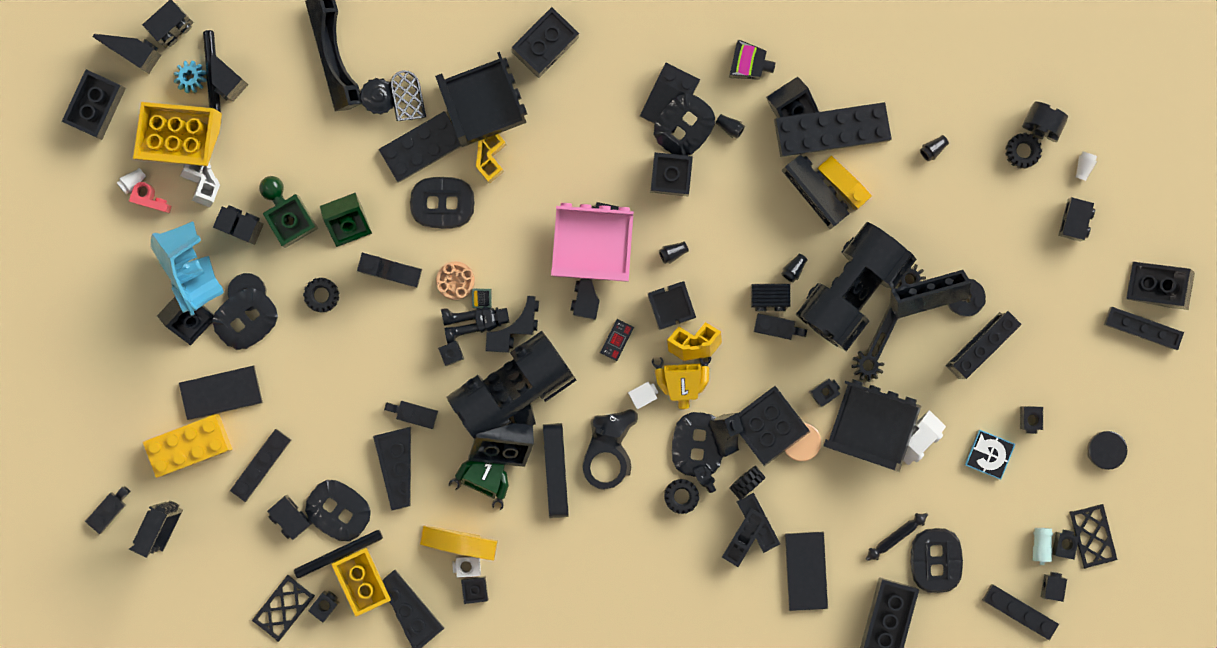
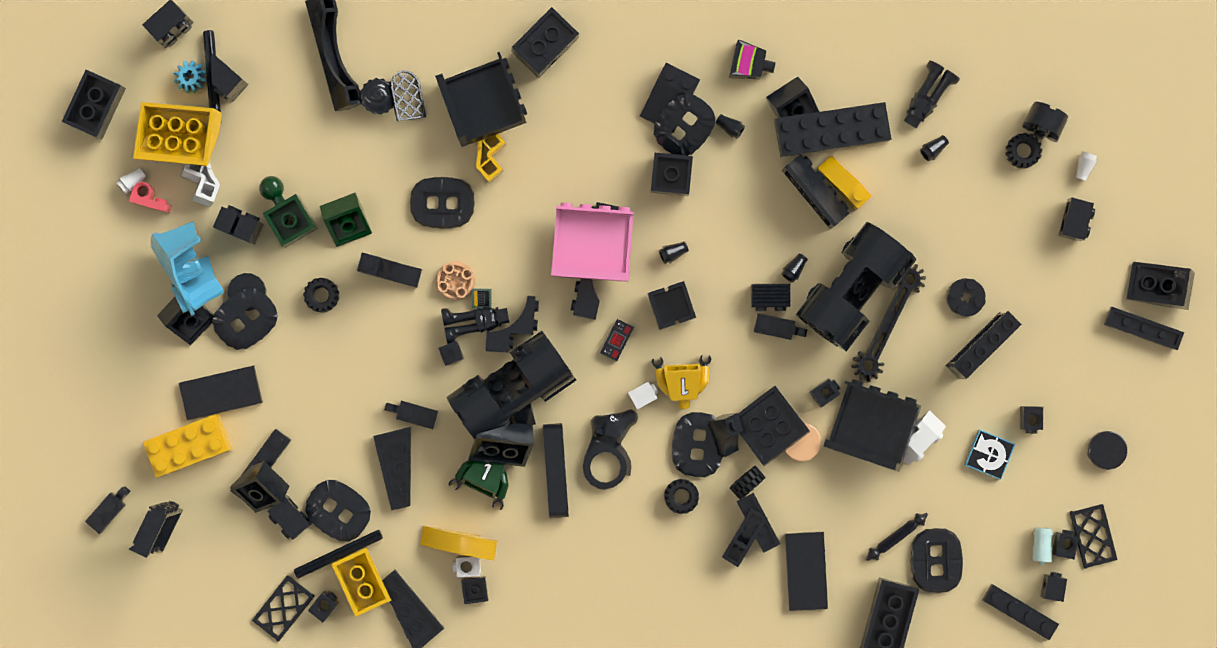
(137, 52): black slope -> none
(260, 487): none -> black slope
(420, 147): black plate -> none
(695, 346): yellow brick -> none
(704, 477): black piece -> none
(923, 105): none -> black piece
(930, 294): black brick -> none

